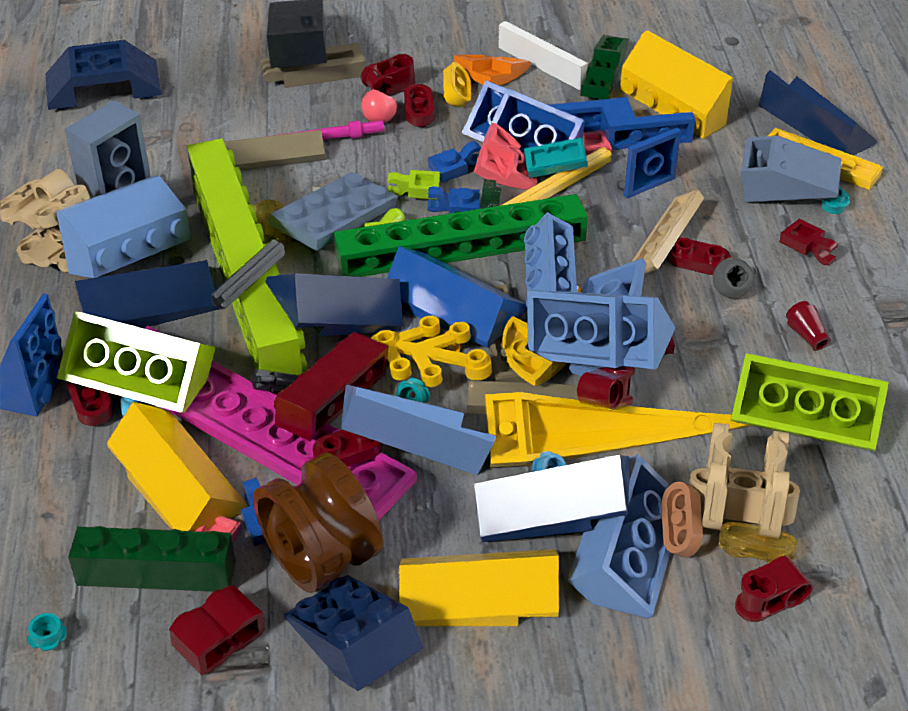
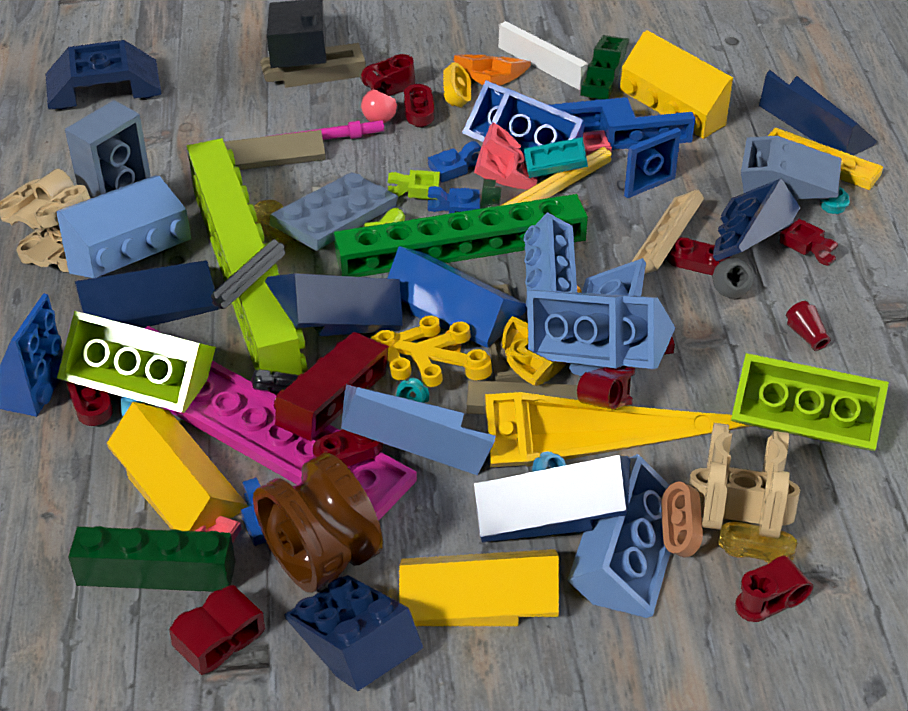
(46, 624): teal plate -> none
(754, 218): none -> dark blue wedge

